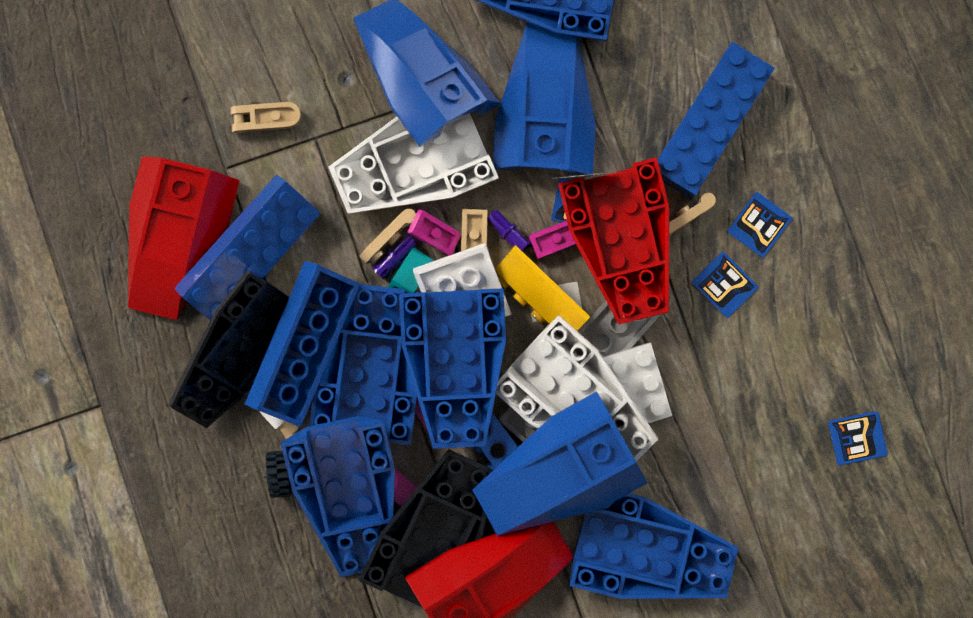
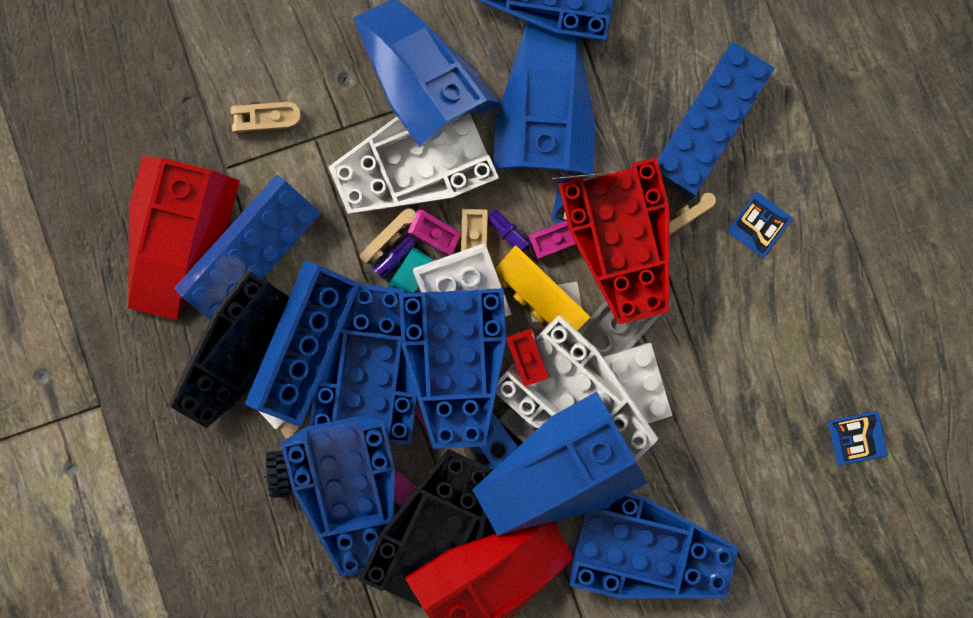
(528, 357): none -> red plate
(725, 284): sticker -> none

